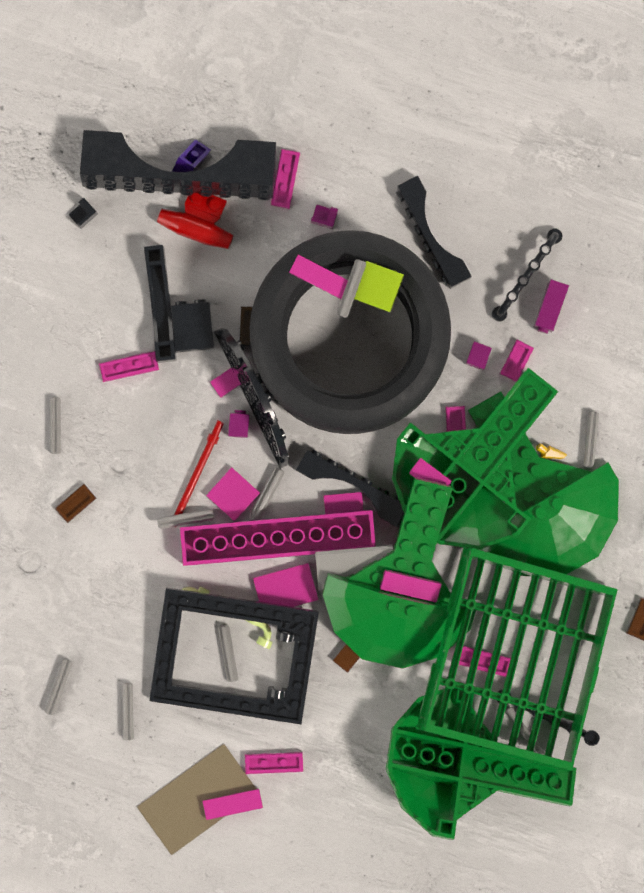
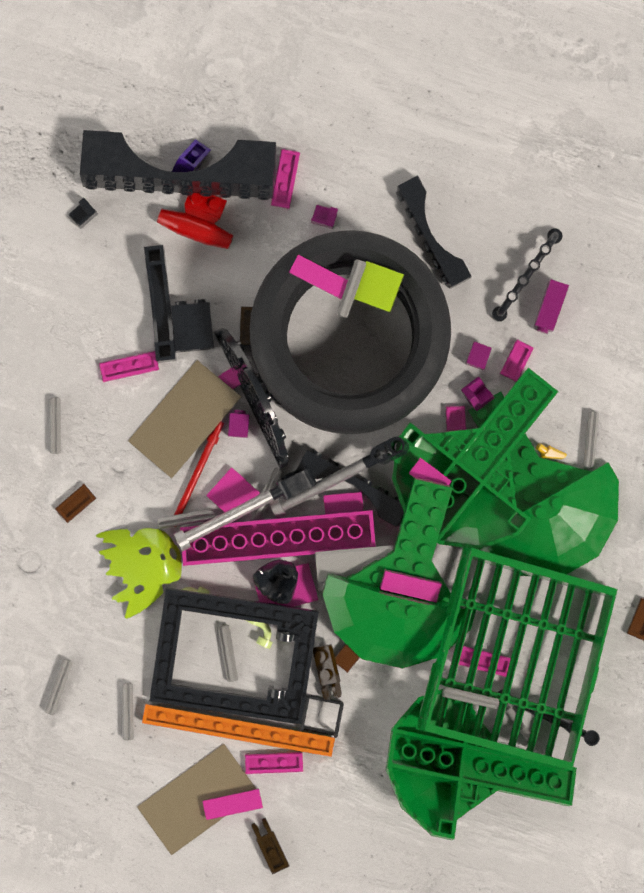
(141, 569): none -> lime piece
(184, 419): none -> dark tan piece
(238, 730): none -> orange plate
(270, 848): none -> dark brown hinge
(277, 580): none -> black hair
(280, 506): none -> flat silver piece
(287, 486): none -> piece
(302, 727): none -> black piece
(327, 671): none -> dark brown hinge
(470, 697): none -> light grey axle
(477, 394): none -> magenta panel

